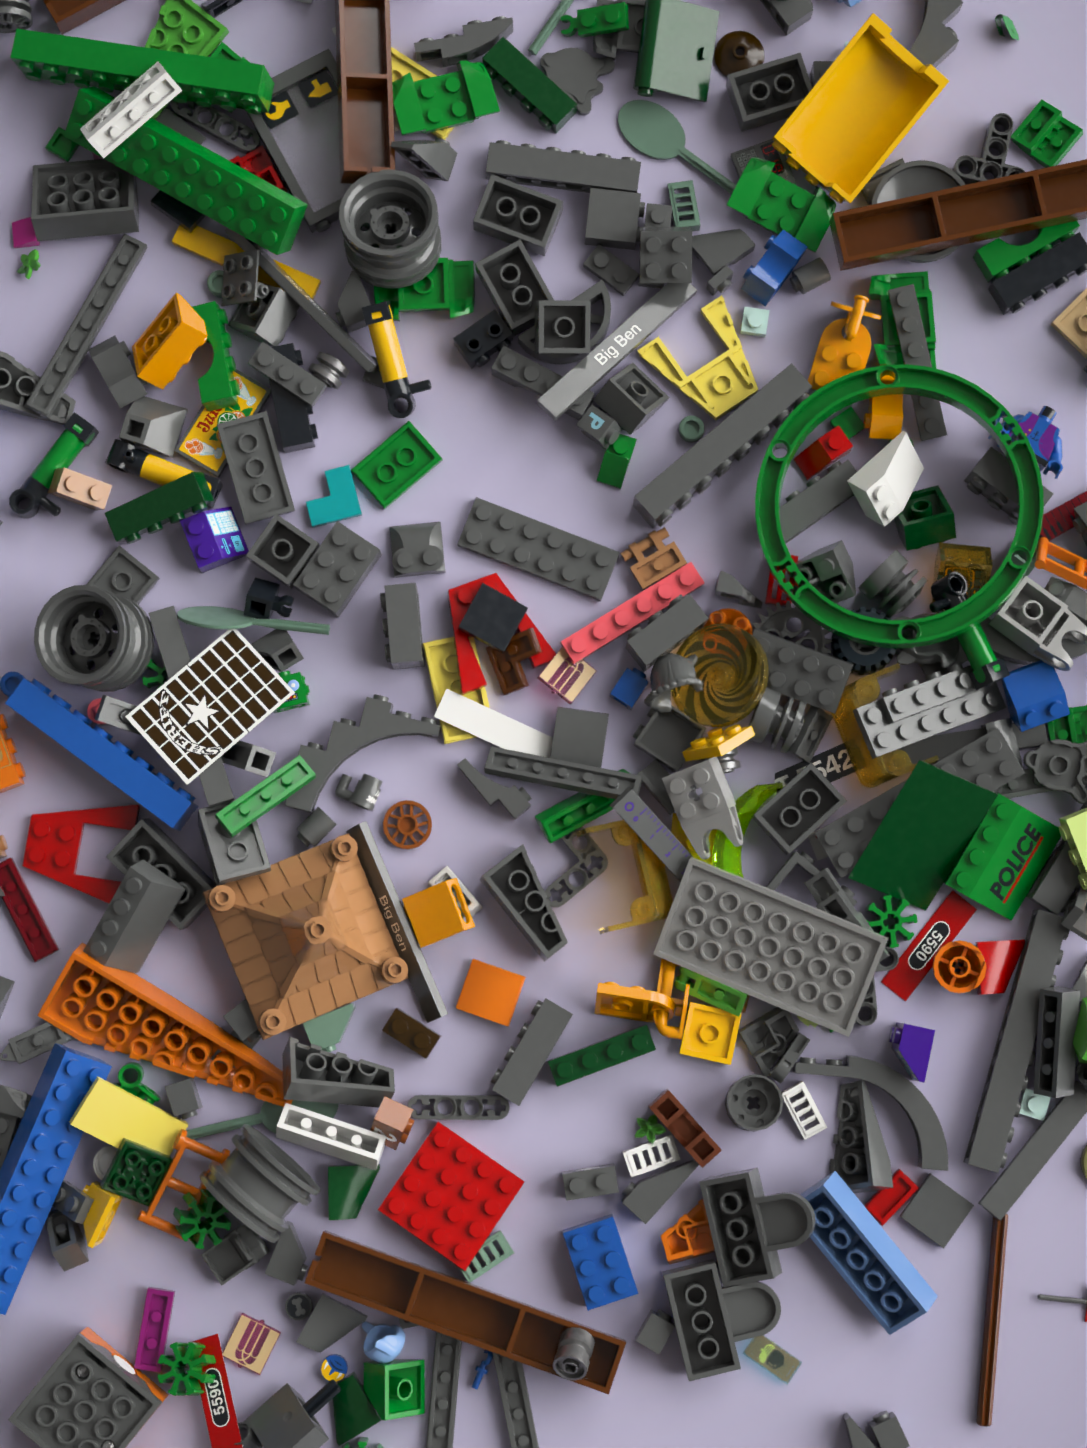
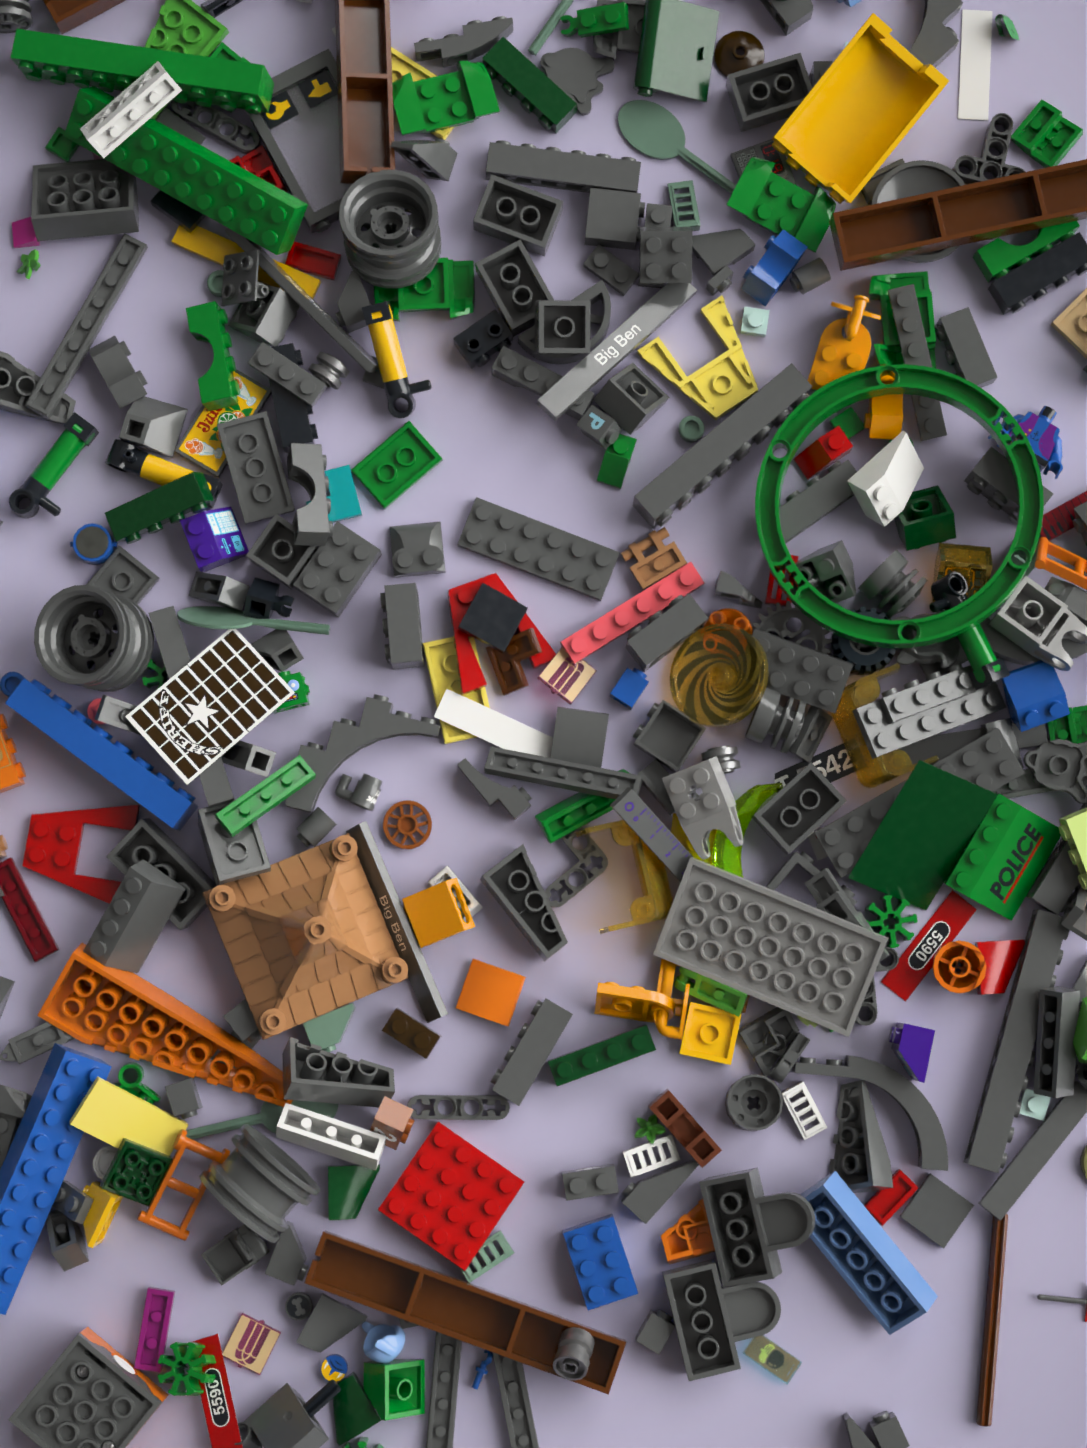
(80, 489): piece -> none
(93, 544): none -> piece
(168, 342): light orange slope -> none
(193, 1228): green gear -> none
(219, 590): none -> dark grey slope
(307, 468): none -> arch
(313, 260): none -> red tile
(668, 673): dark grey hair -> none
(718, 742): yellow plate -> none
(965, 348): none -> dark grey brick
(975, 64): none -> white sticker

